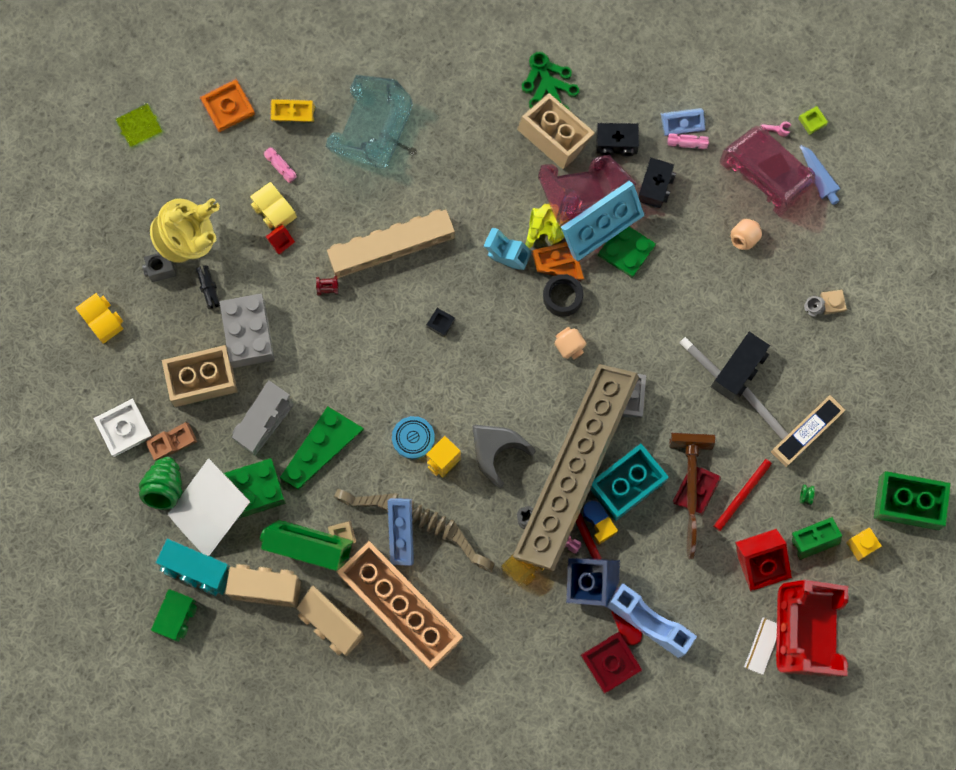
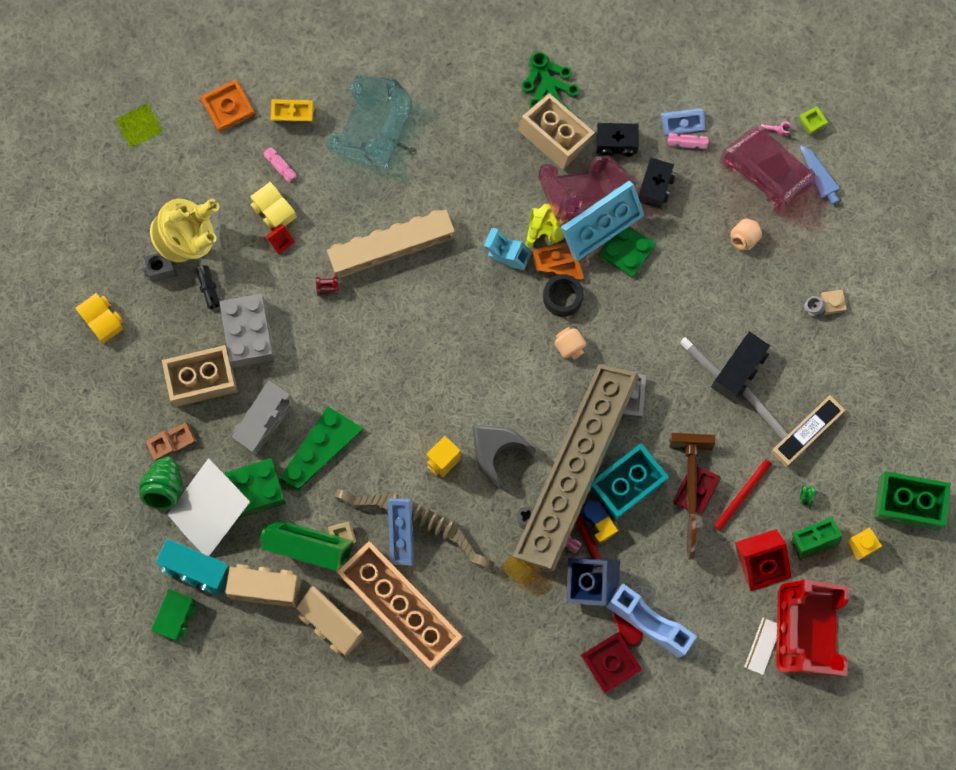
(123, 427): white plate -> none
(413, 437): dark azure tile -> none
(440, 322): black plate -> none

